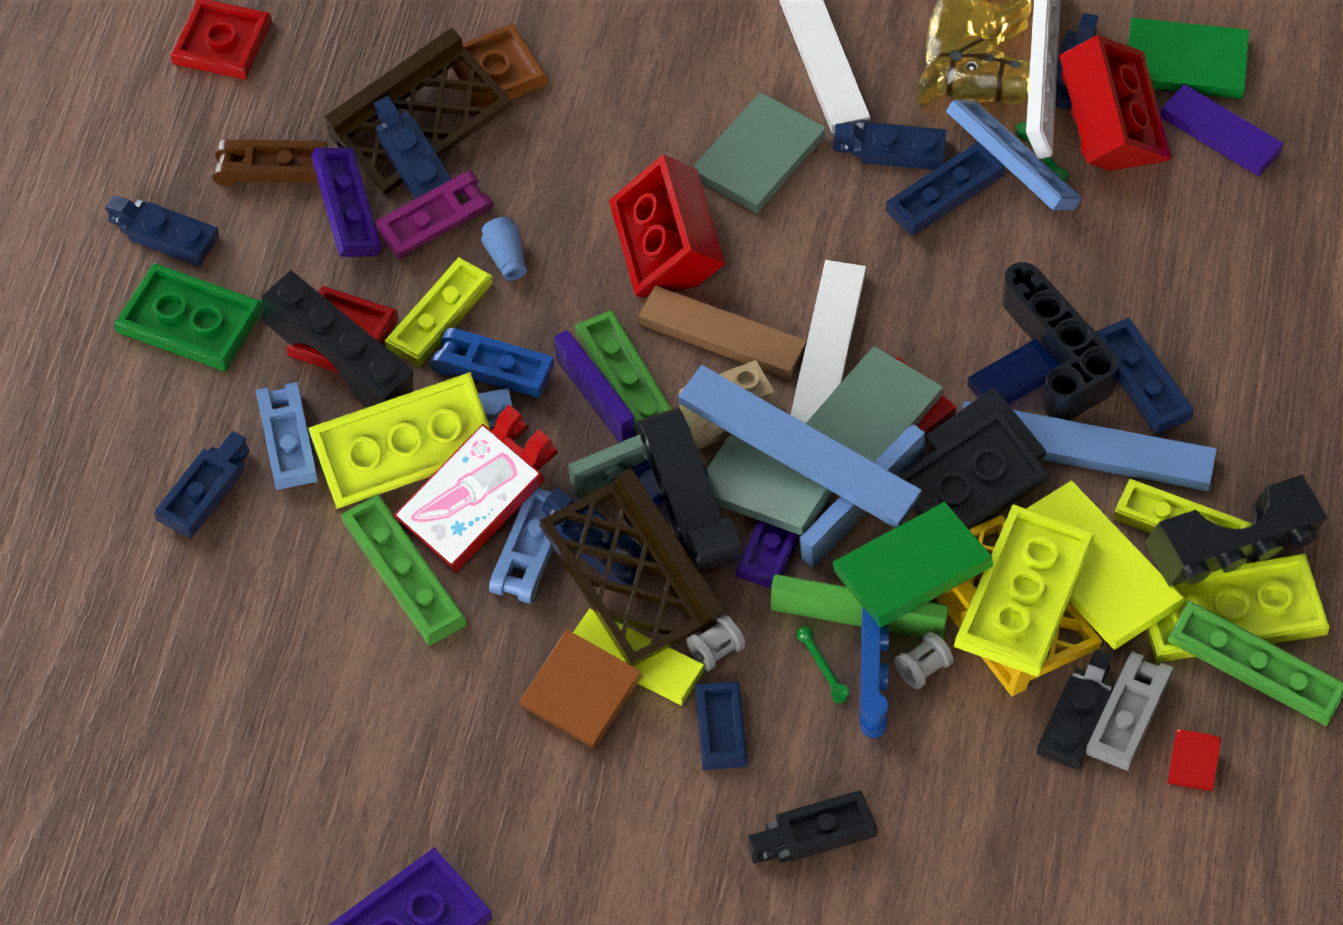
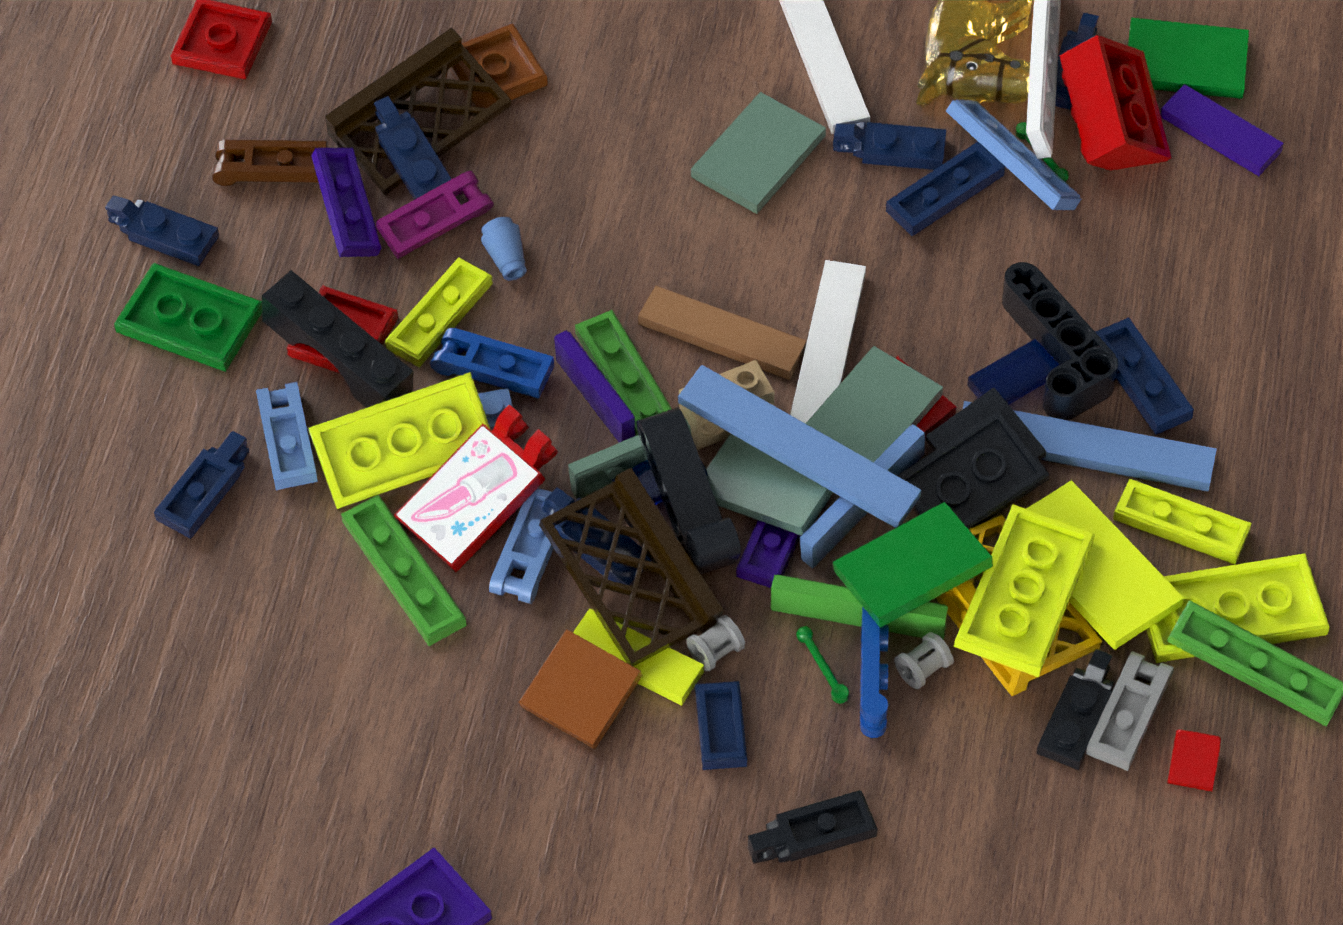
(666, 228): red slope -> none
(1194, 547): black arch -> none

